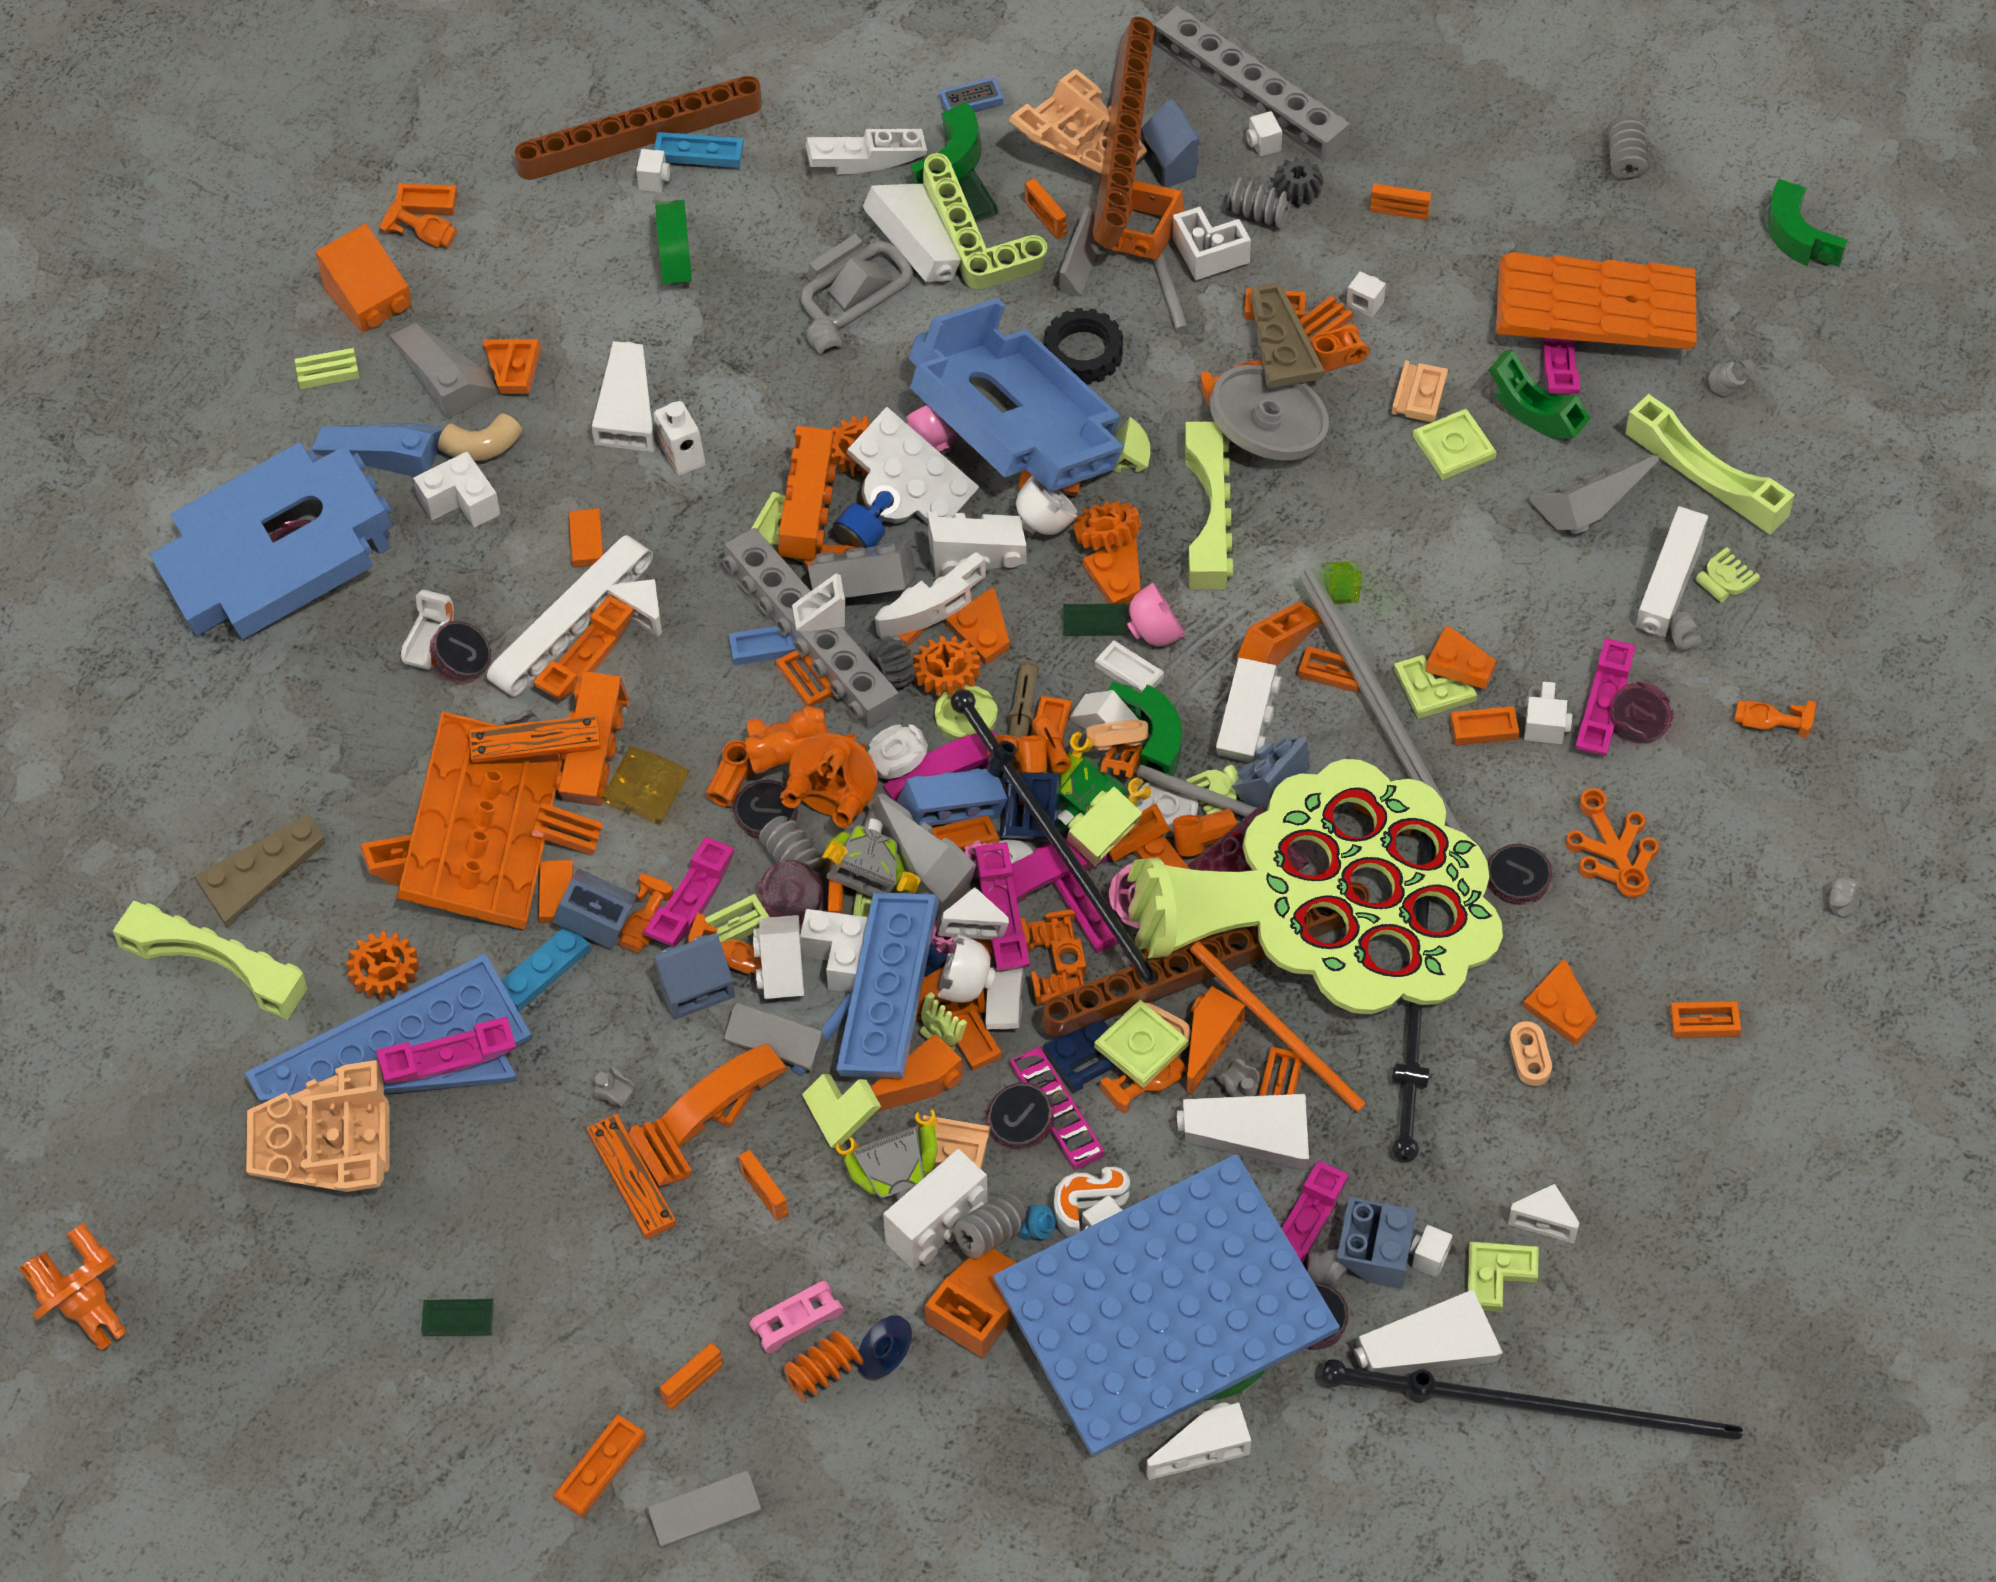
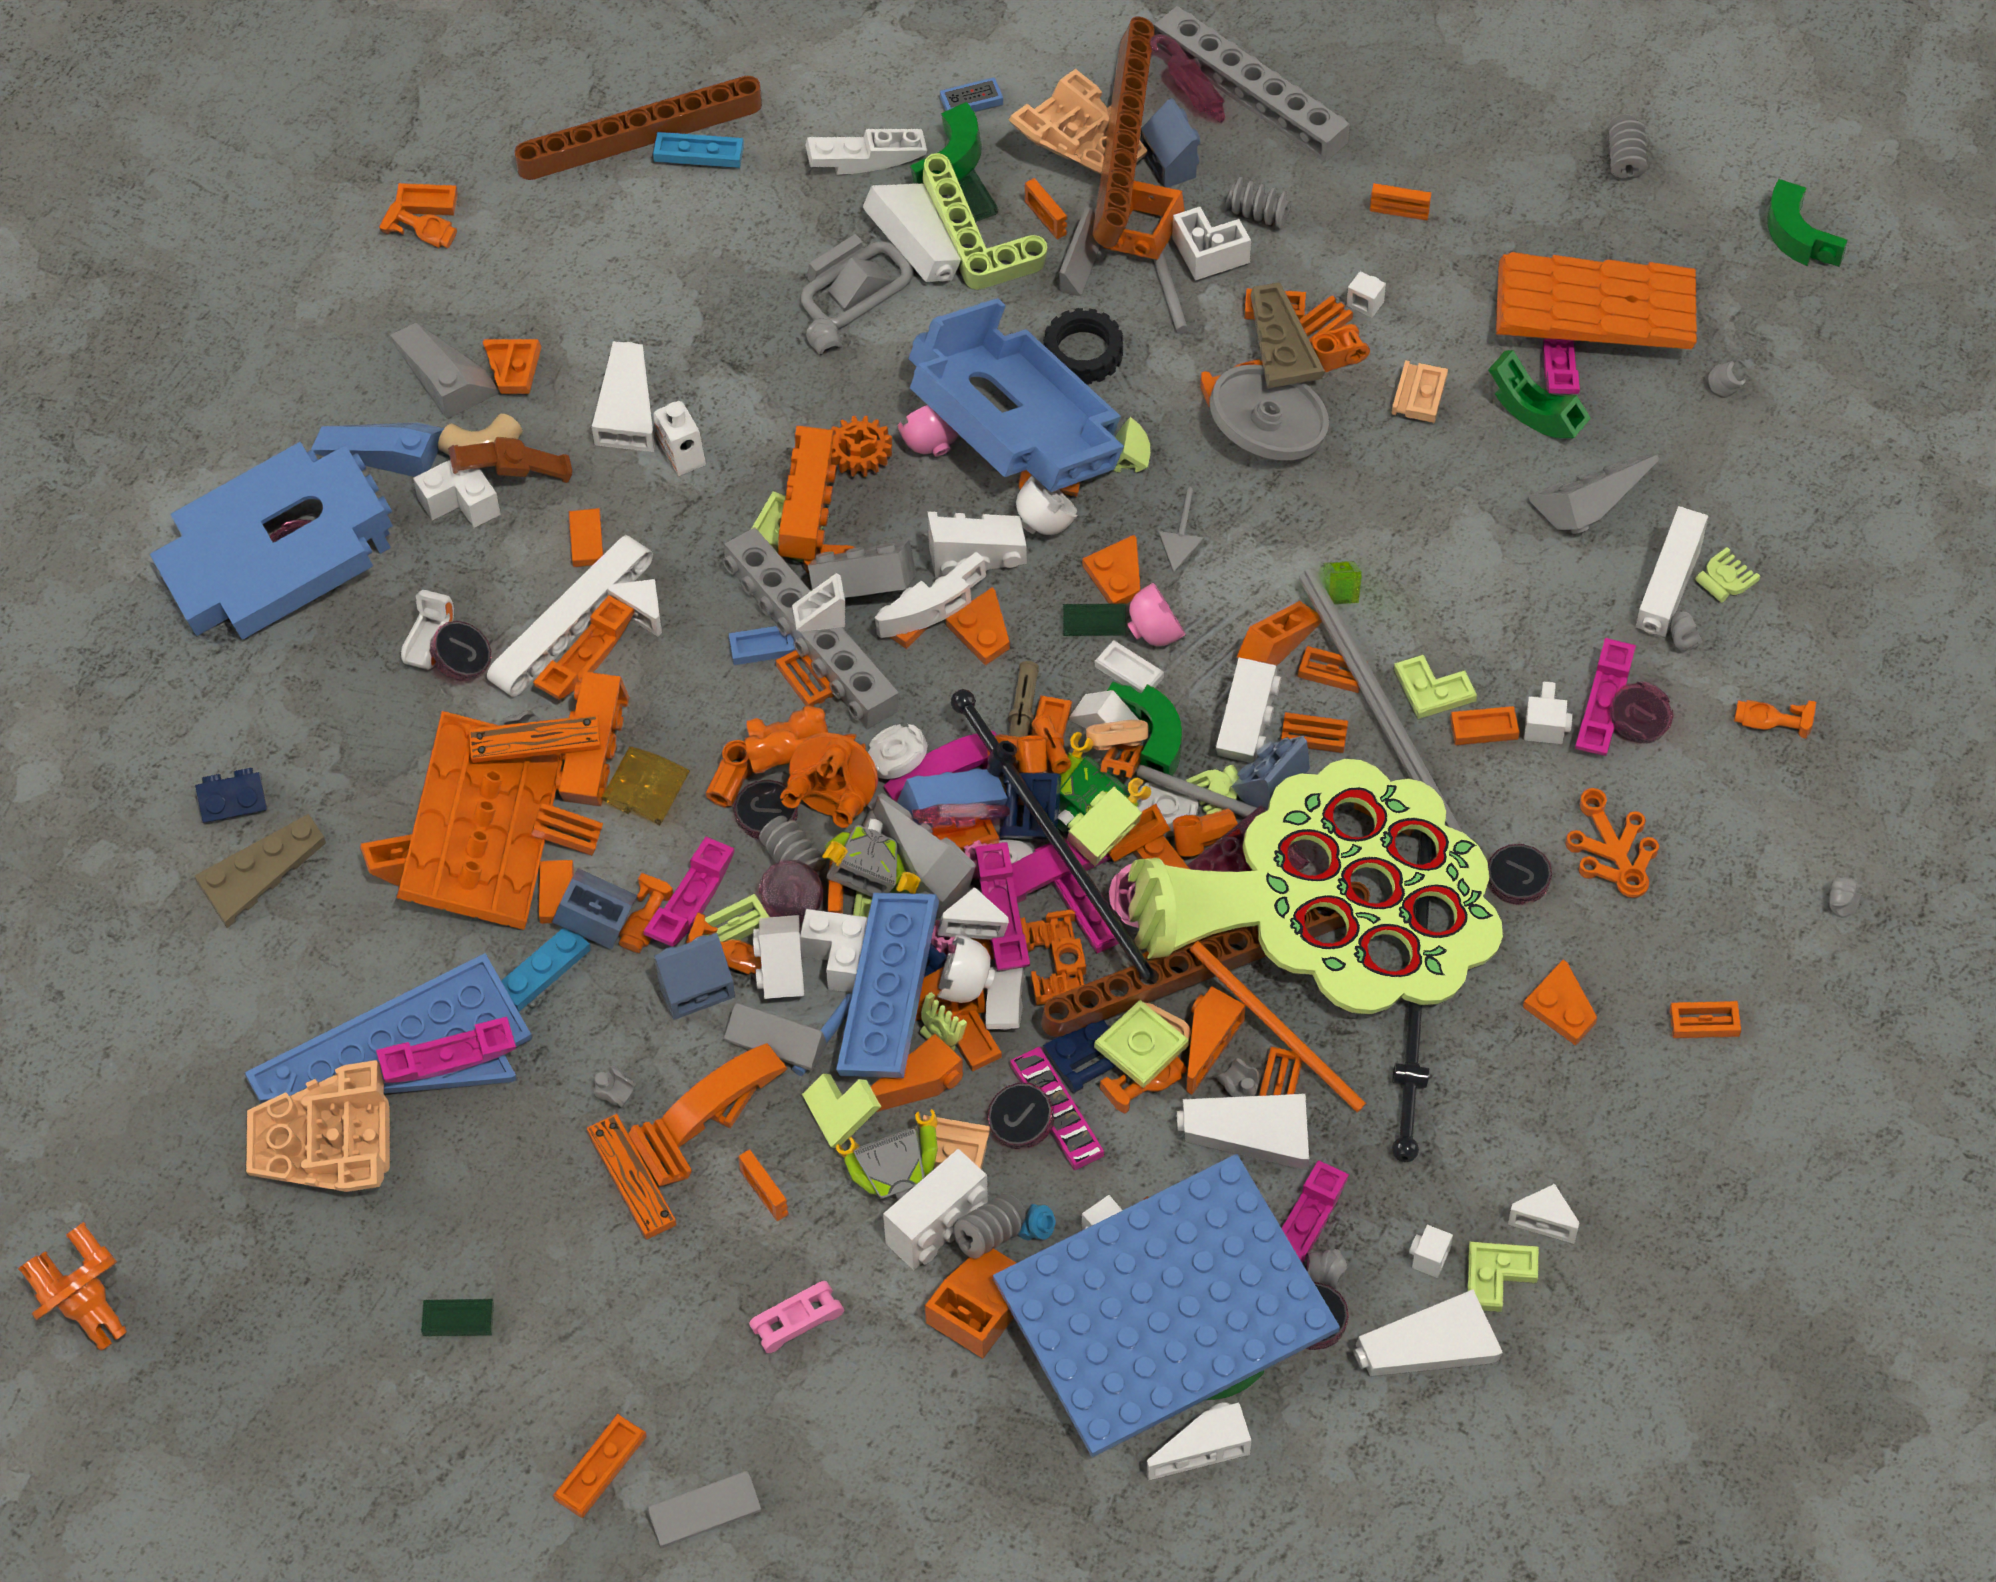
(155, 934): yellowish green arch -> none
(231, 796): none -> dark blue bracket
(326, 364): yellowish green tile -> none
(362, 278): orange slope -> none
(382, 965): orange gear -> none
(510, 459): none -> dark orange plate
(652, 170): white plate -> none
(673, 241): green arch -> none
(691, 1376): orange tile -> none
(821, 1364): orange piece -> none
(885, 1346): dark blue dish -> none
(893, 660): dark grey gear -> none
(902, 481): white plate -> none
(932, 671): orange gear -> none
(956, 725): yellowish green tile -> none
(961, 814): none -> clear pink plate
(1084, 1191): white animal -> none
(1107, 525): orange gear -> none
(1180, 546): none -> light grey piece
(1191, 79): none -> clear pink plate
(1208, 553): yellowish green arch -> none
(1264, 134): white plate -> none
(1300, 181): dark grey gear -> none
(1315, 728): none -> orange tile
(1376, 1241): sand blue slope -> none
(1422, 1387): black bar -> none
(1454, 444): yellowish green tile -> none
(1460, 660): orange wing -> none
(1530, 1056): light nougat plate -> none
(1752, 496): yellowish green arch -> none

